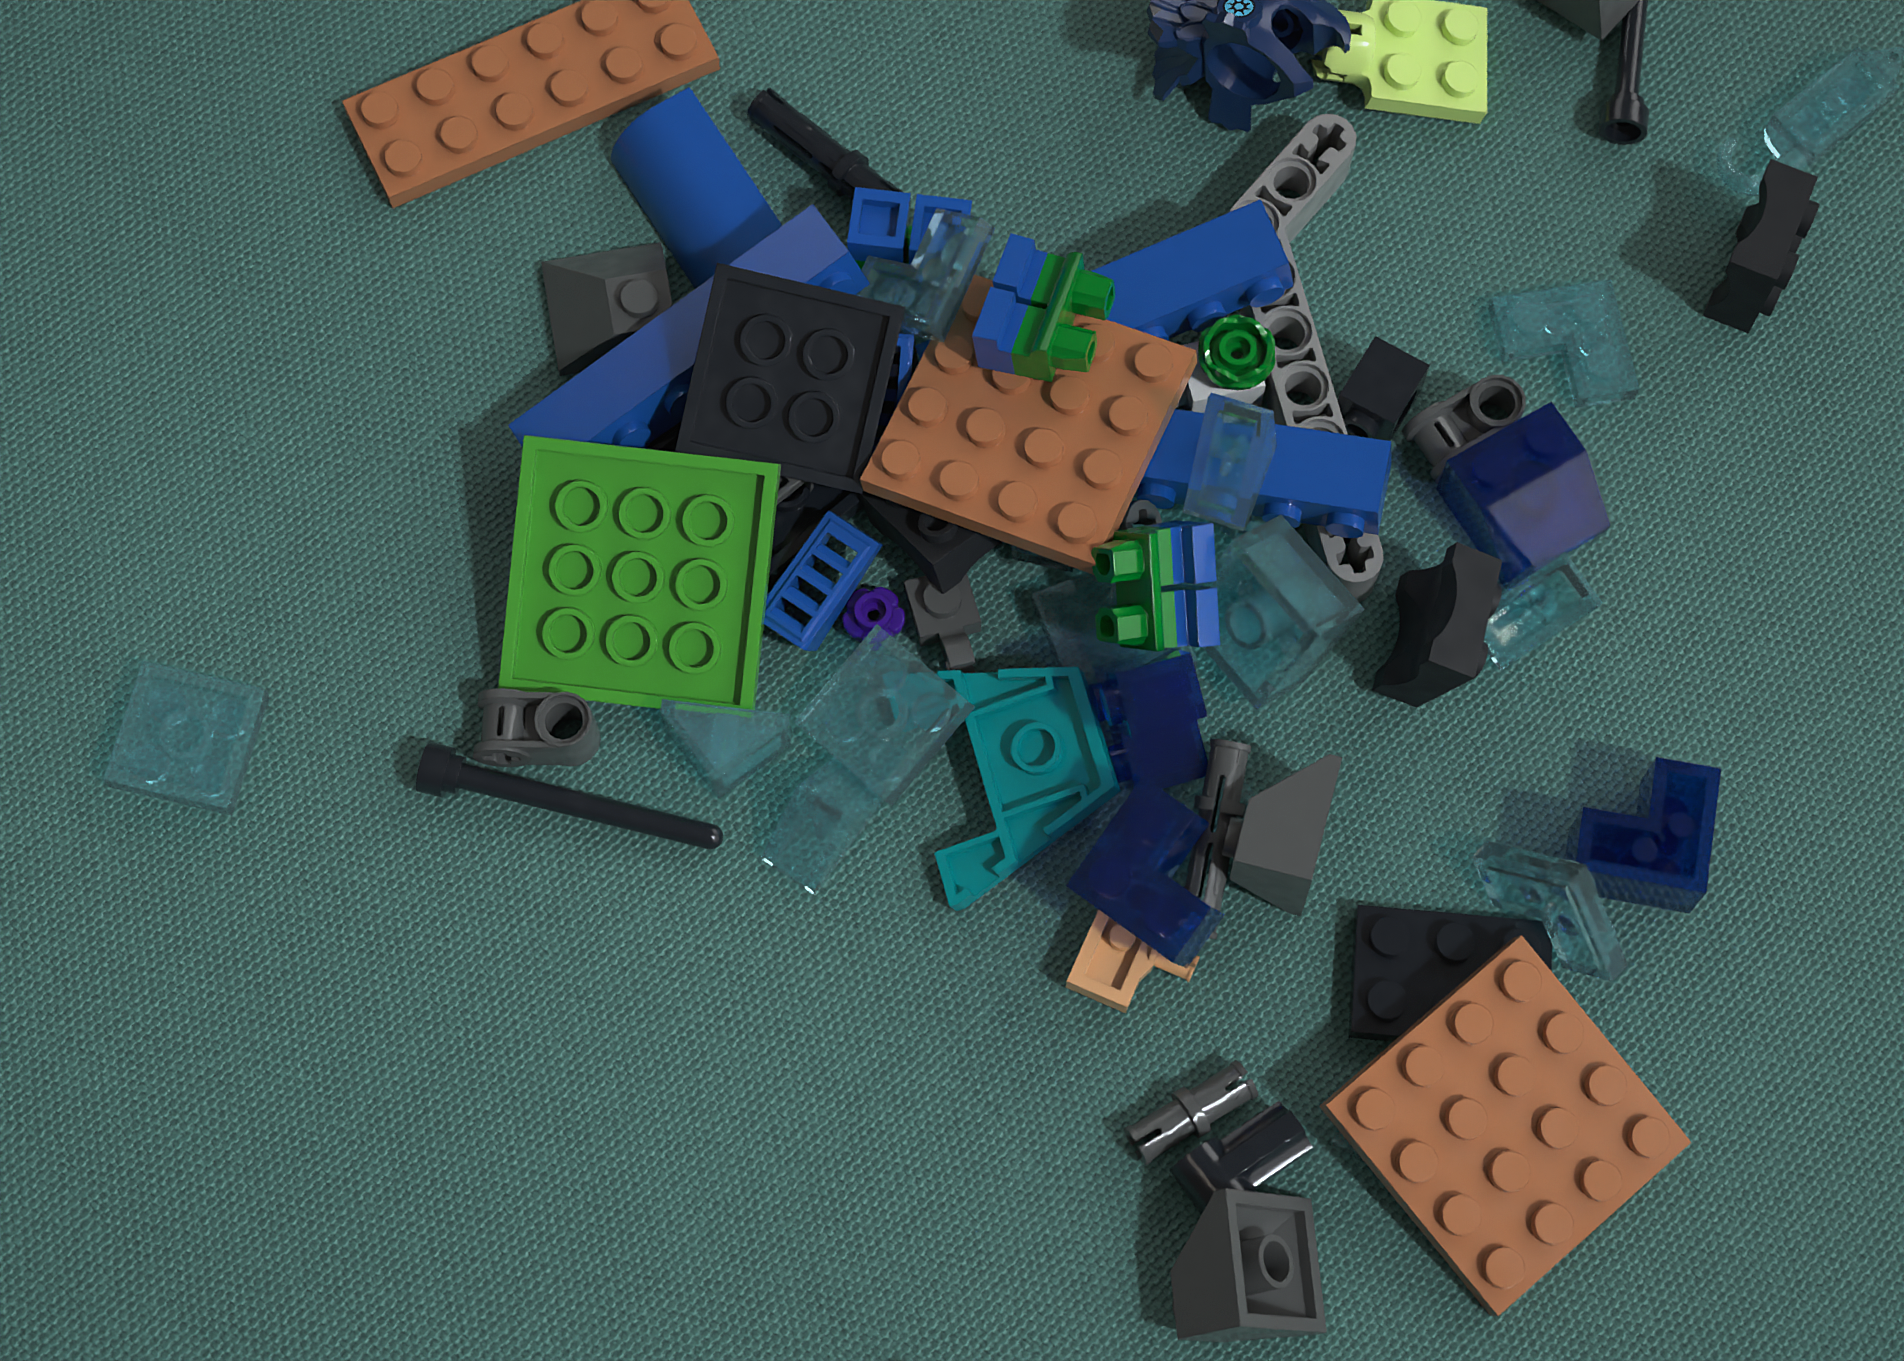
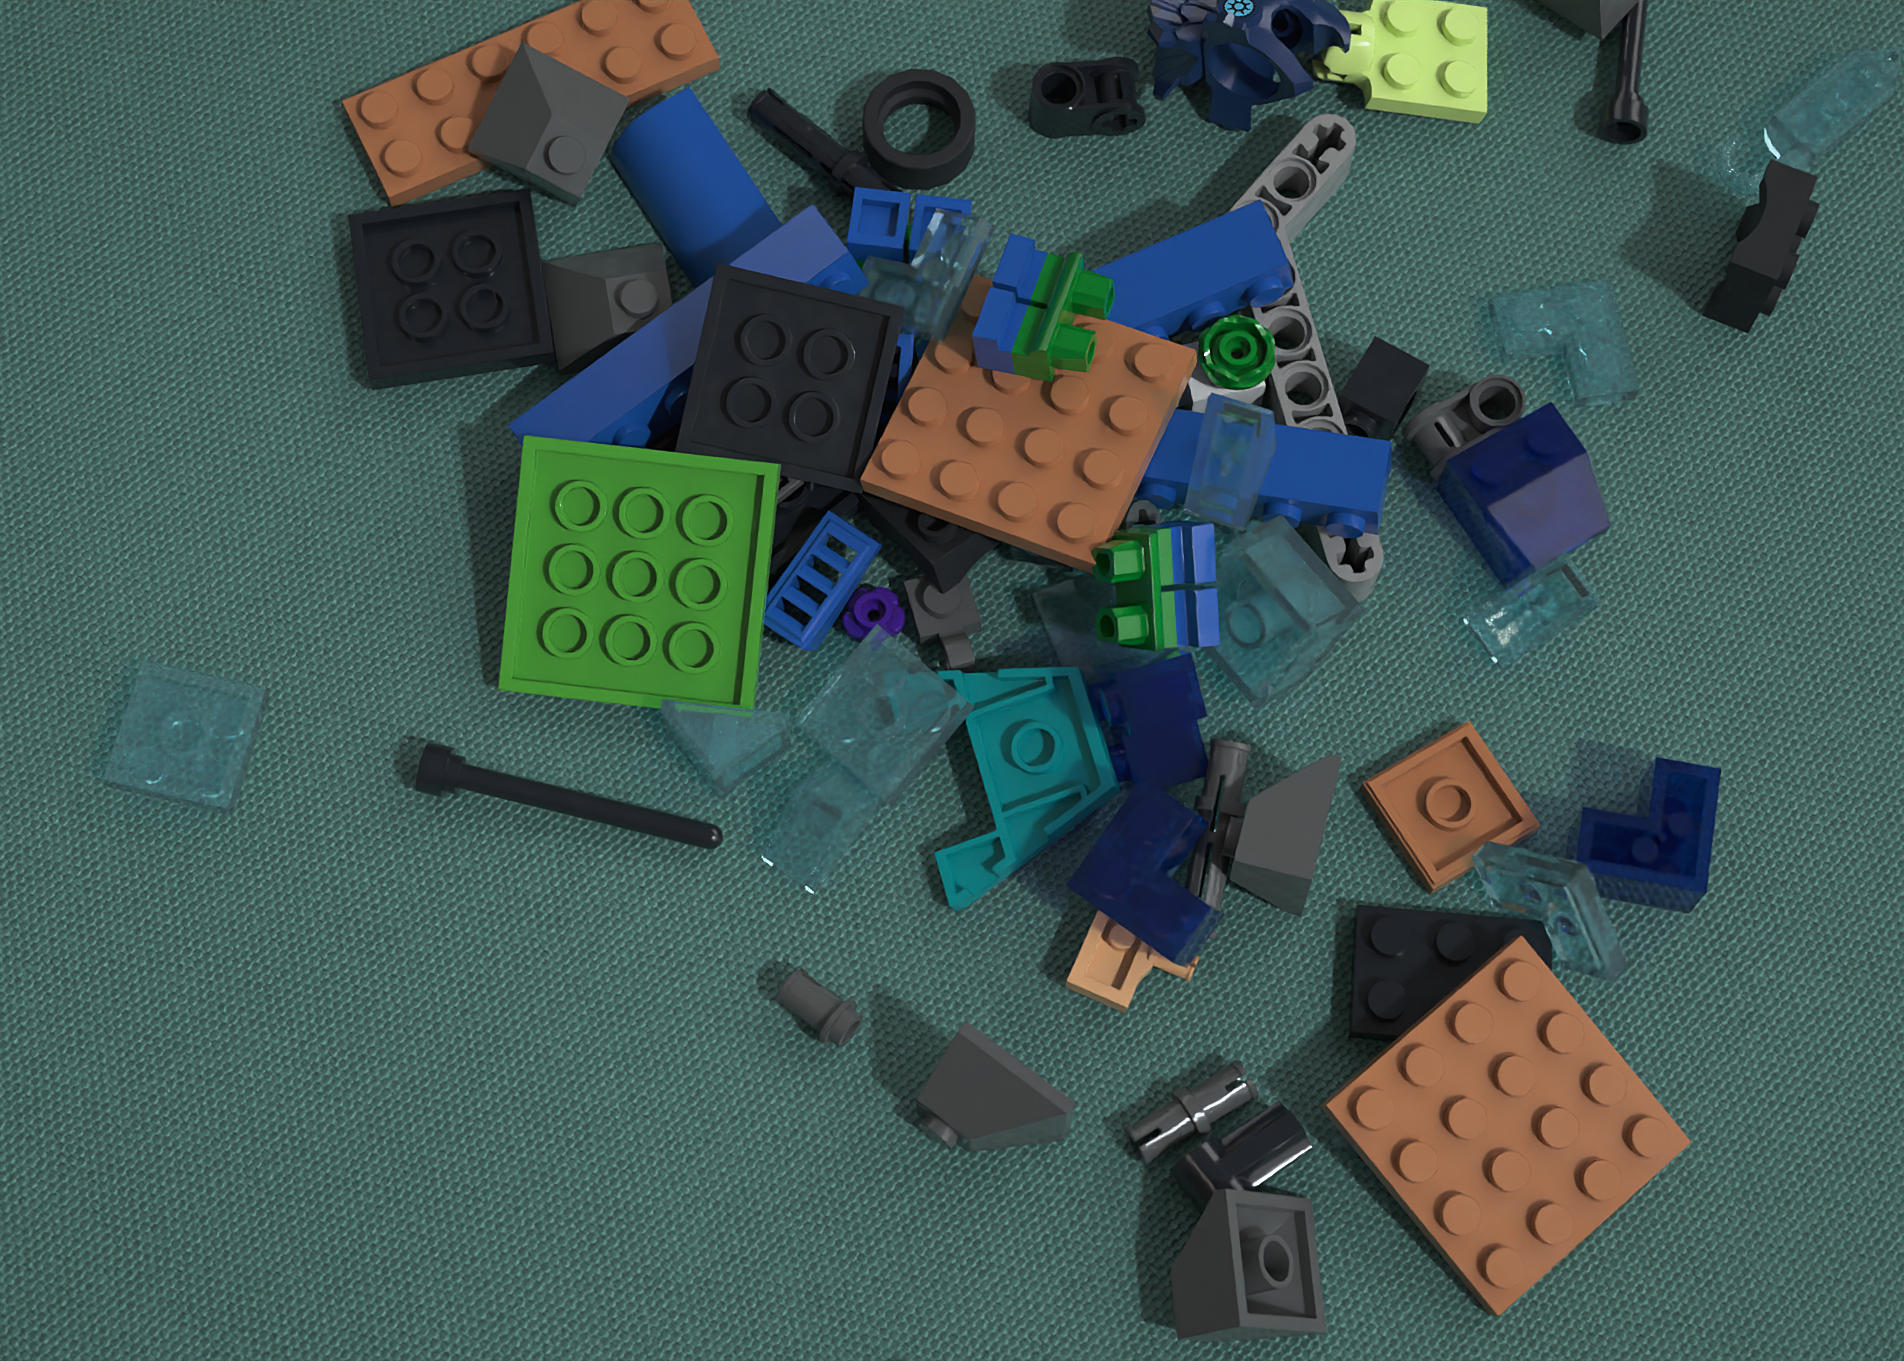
(451, 289): none -> black plate
(522, 725): dark grey piece -> none
(548, 124): none -> dark grey slope
(820, 1008): none -> dark grey pin
(919, 88): none -> black tyre
(989, 1099): none -> dark grey slope
(1091, 98): none -> black piece
(1441, 626): black brick -> none
(1447, 805): none -> nougat tile

